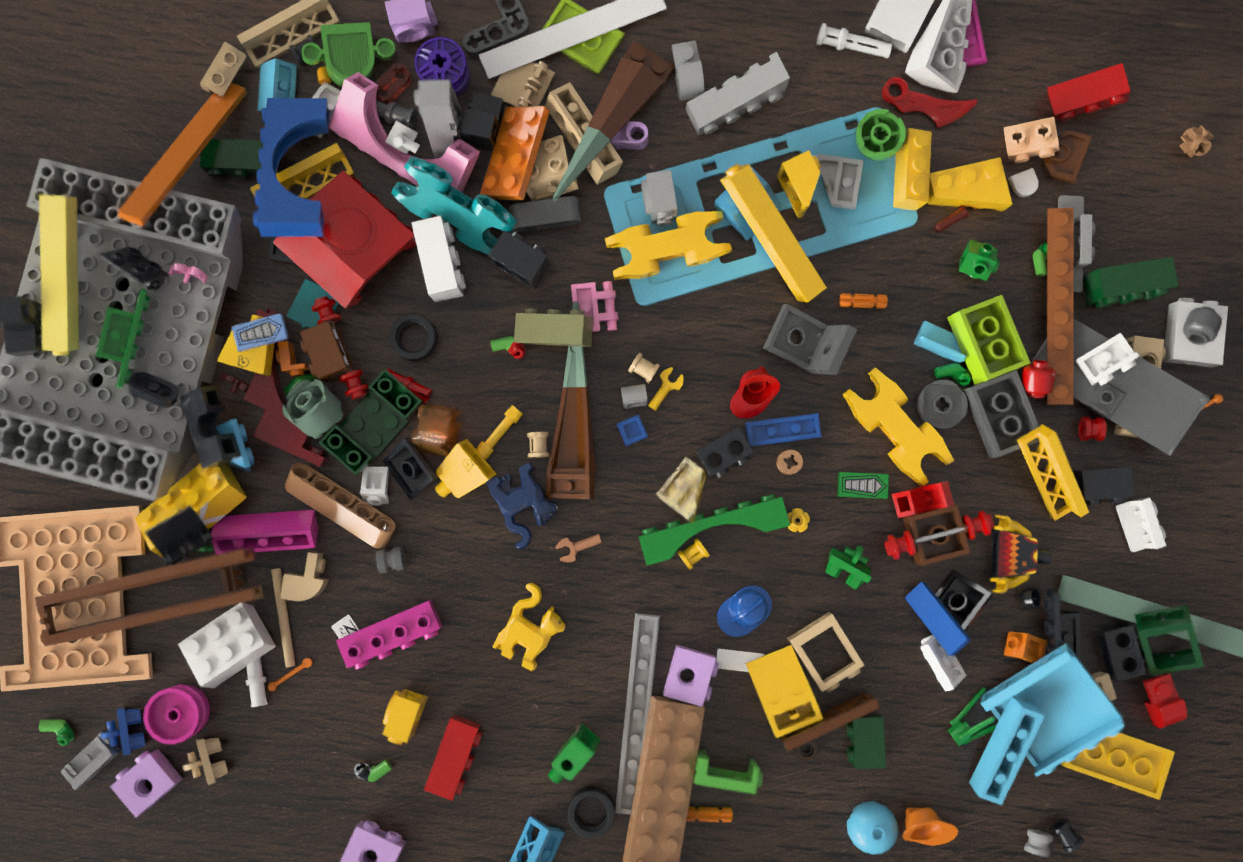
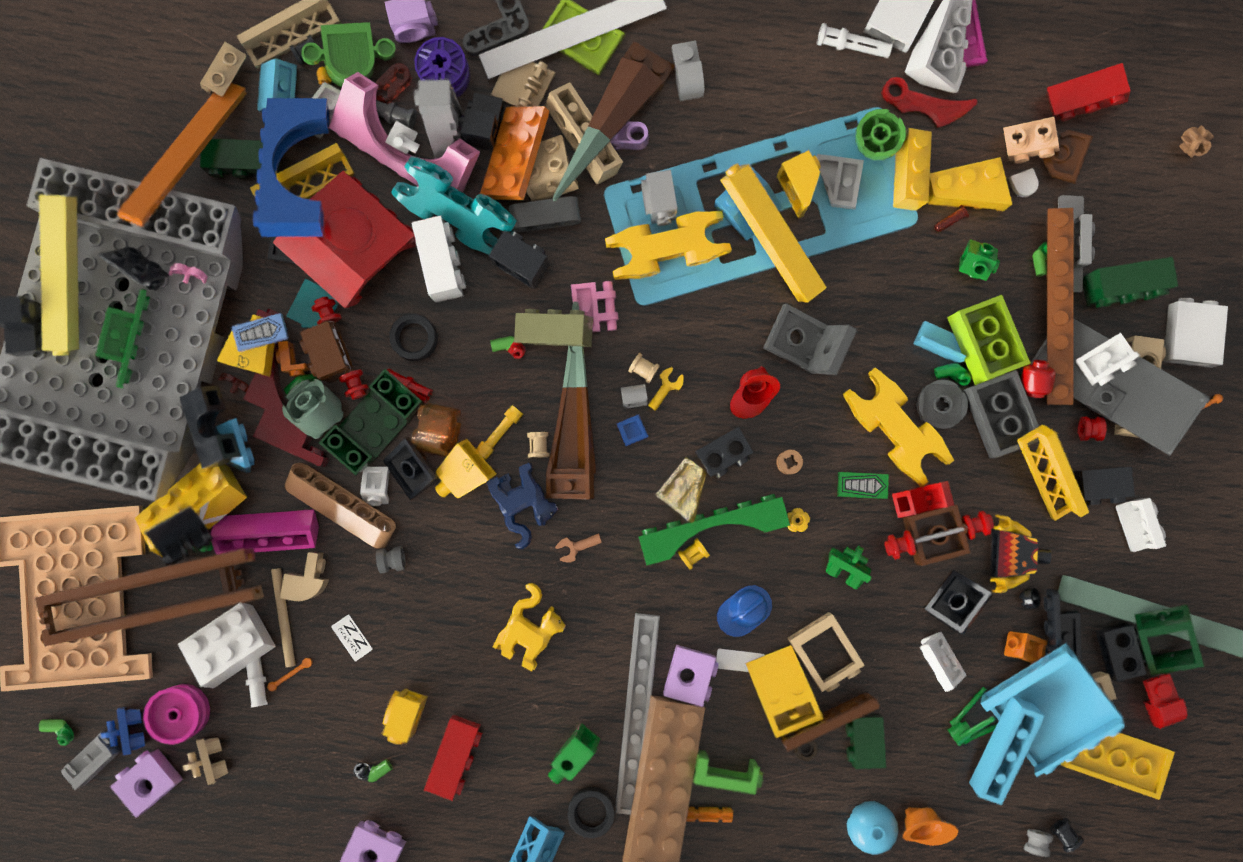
(153, 389): black plate -> none
(389, 634): dark pink brick -> none
(738, 96): light grey wedge -> none
(783, 429): blue tile -> none
(863, 300): orange axle -> none
(937, 619): tile -> none
(1202, 325): dark grey head -> none

